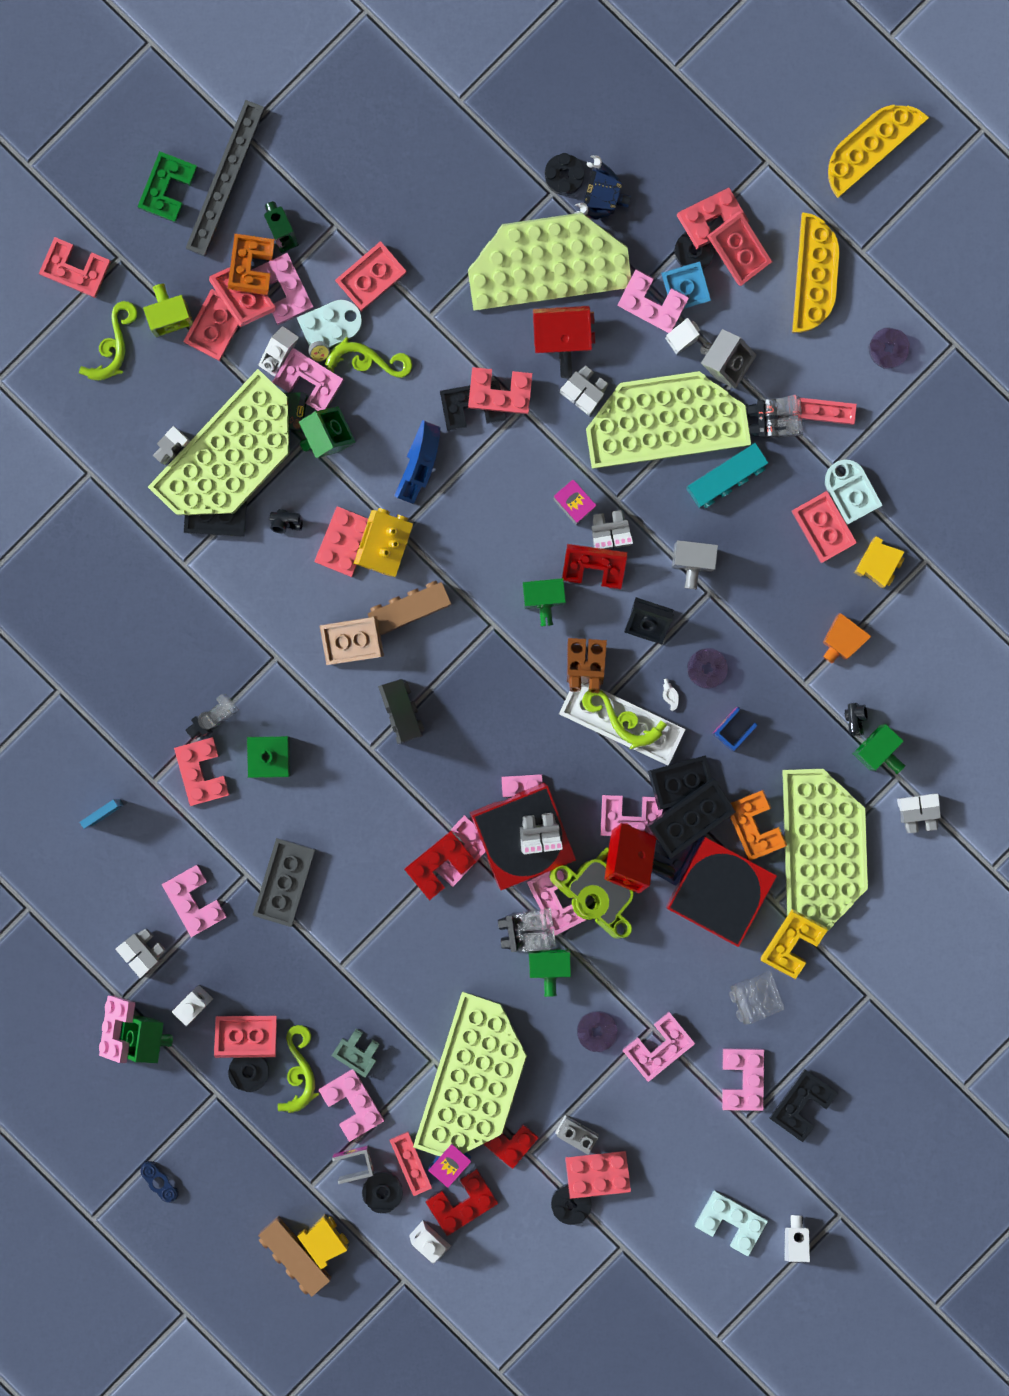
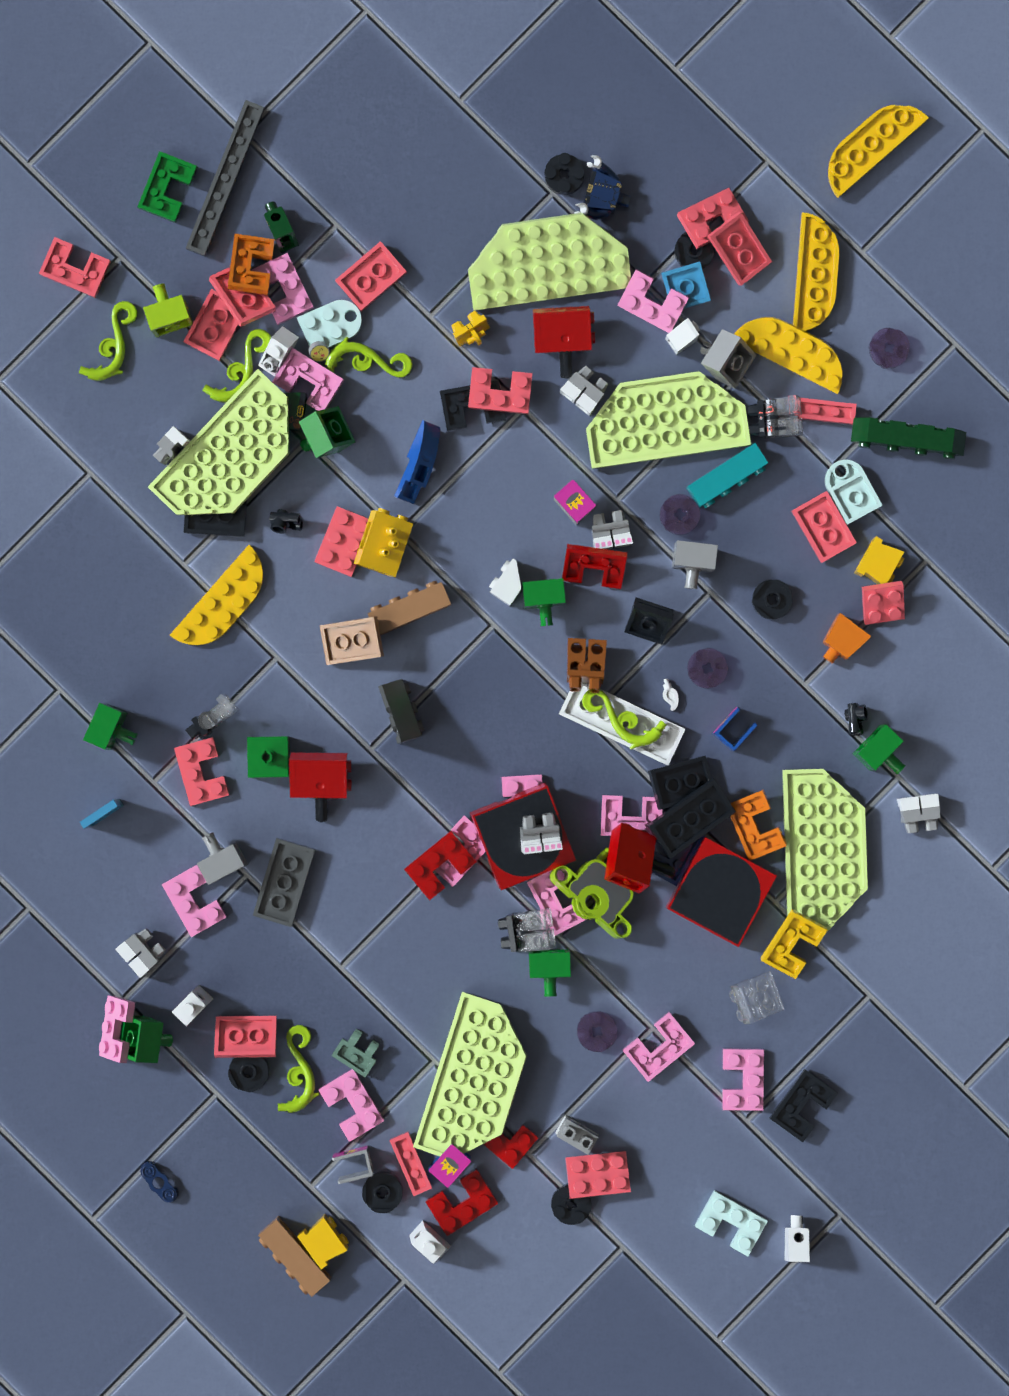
(107, 727): none -> green brick
(221, 860): none -> light grey brick
(223, 601): none -> yellow plate
(247, 369): none -> lime plant
(319, 778): none -> red piece
(471, 332): none -> yellow hips
(508, 585): none -> white slope
(687, 506): none -> clear purple plate
(783, 599): none -> black plate
(794, 350): none -> yellow plate
(883, 602): none -> coral plate
(899, 435): none -> dark green brick

